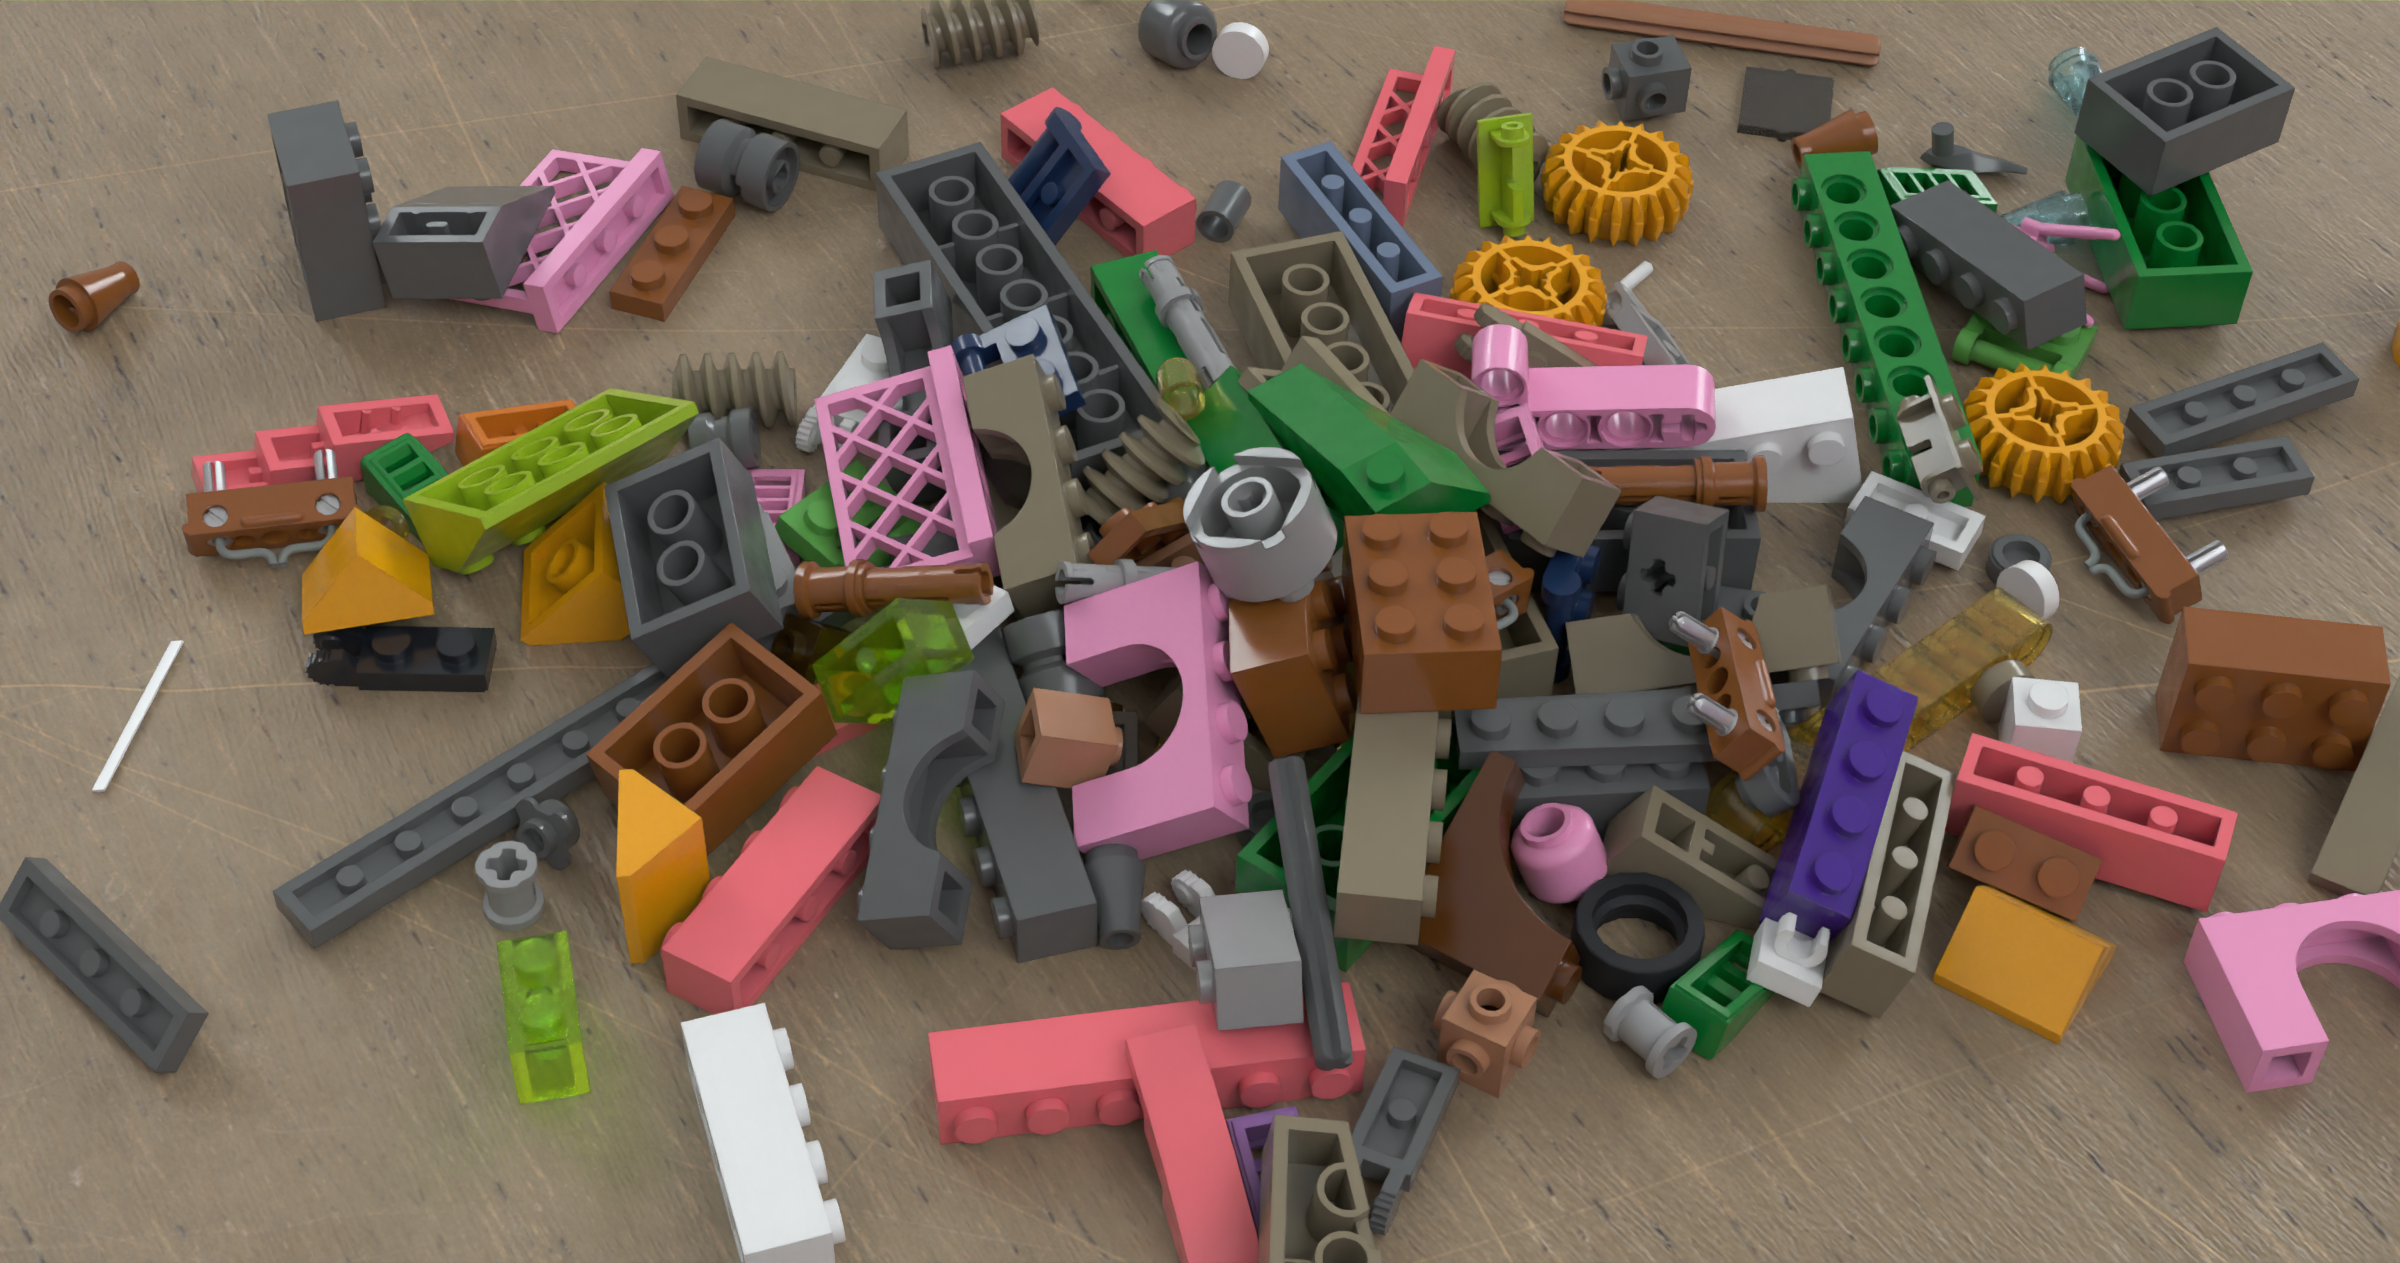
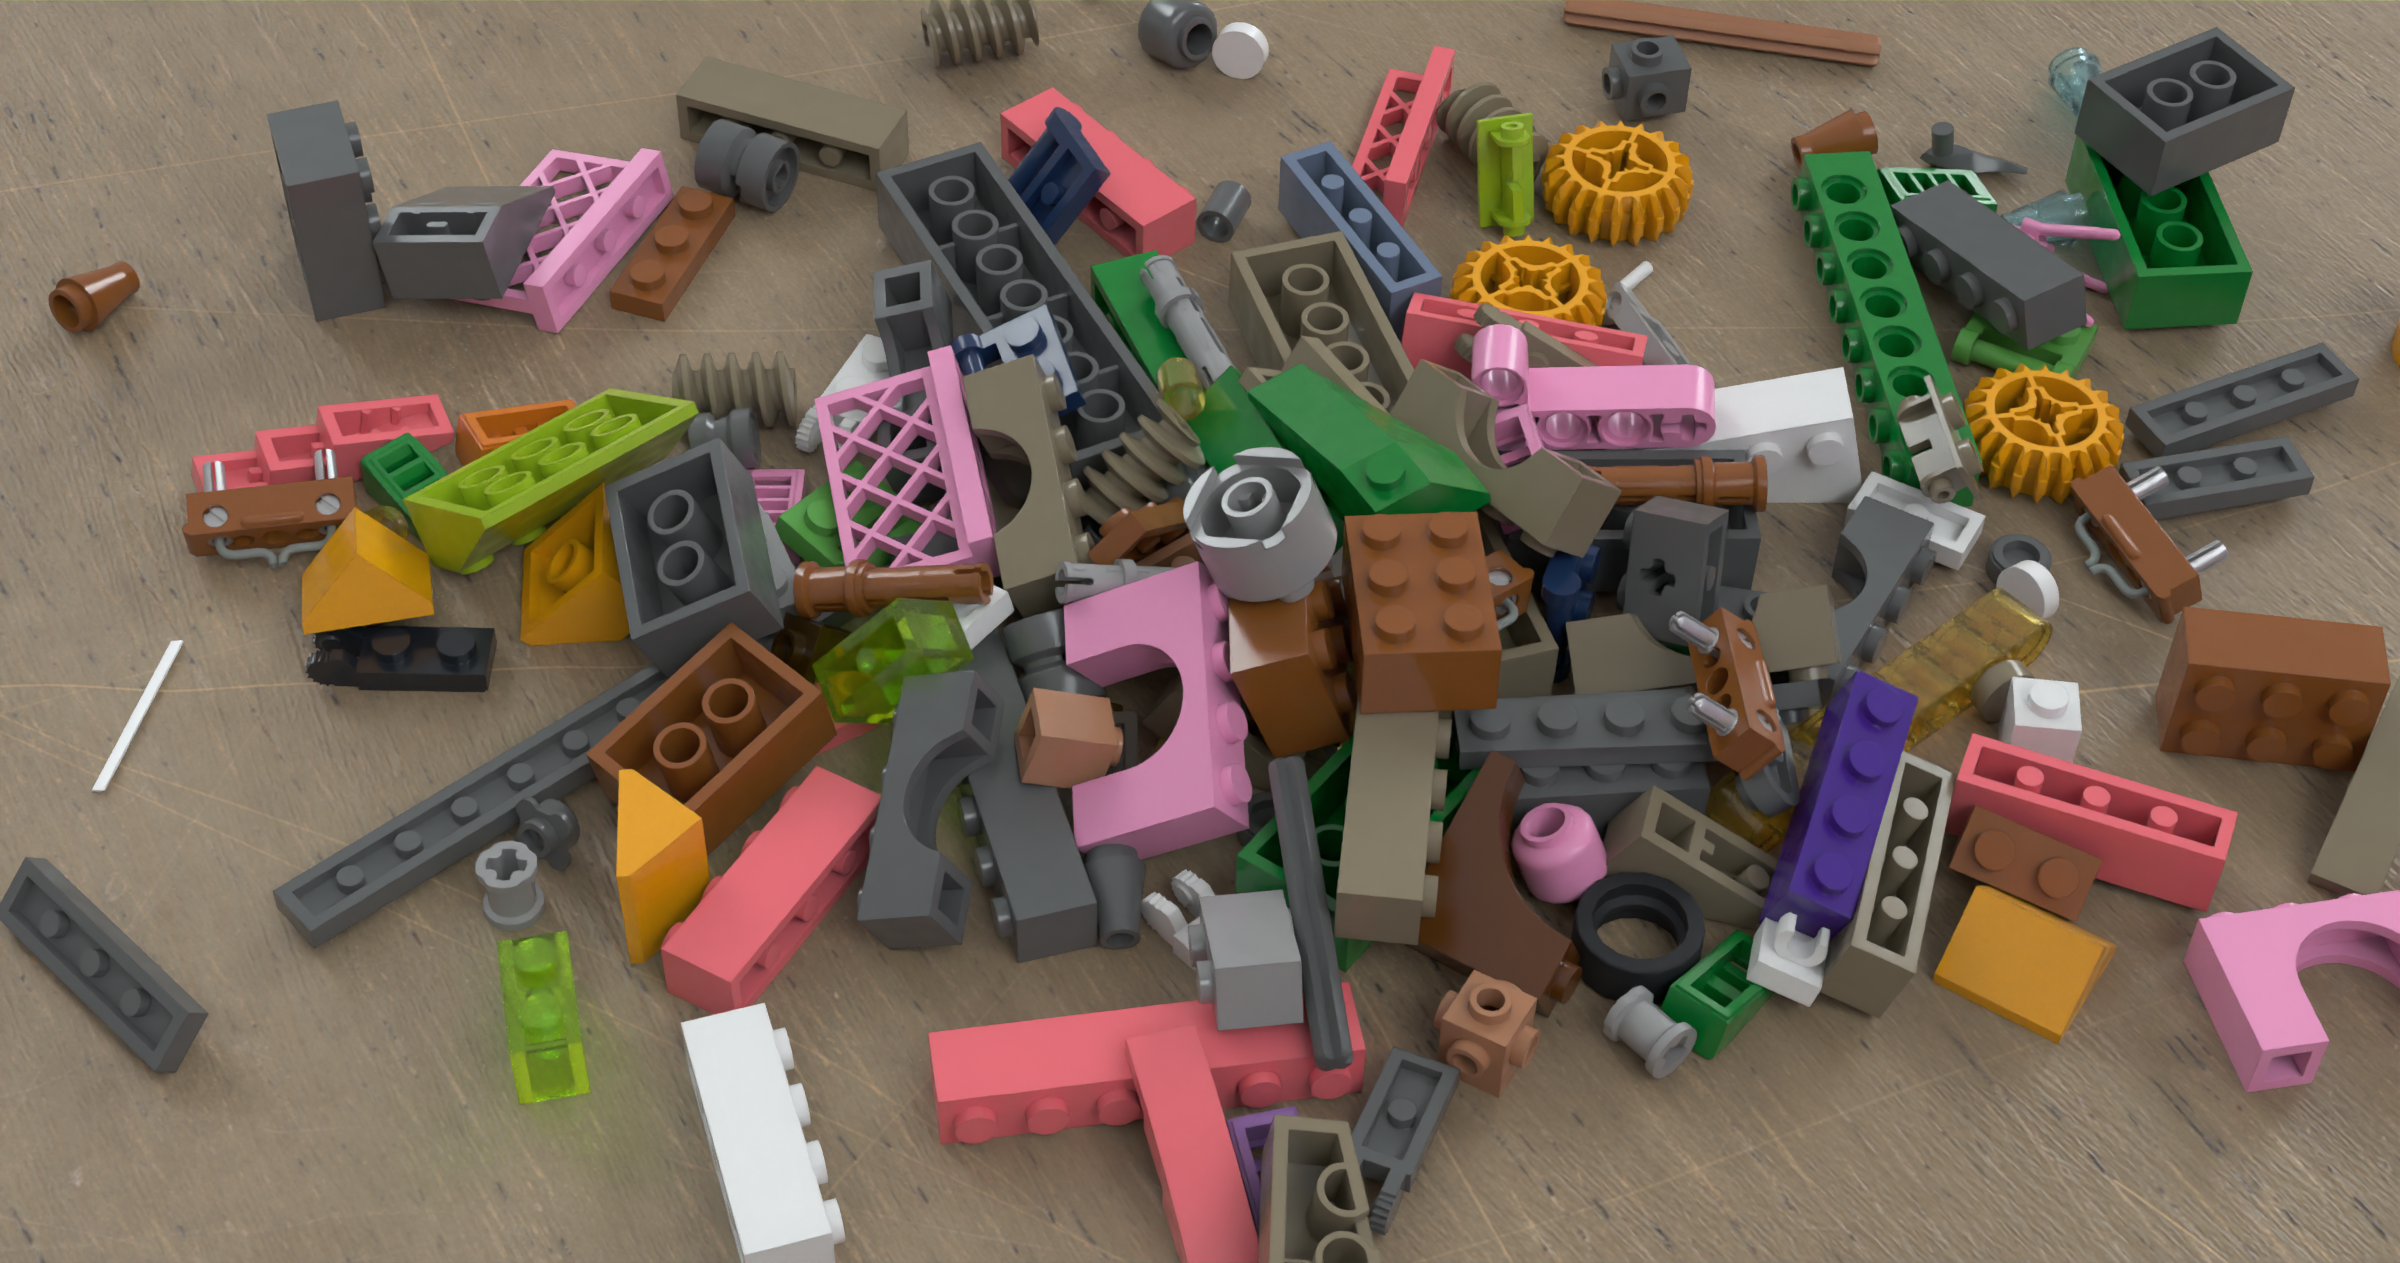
(1783, 103): clear smoke piece -> none

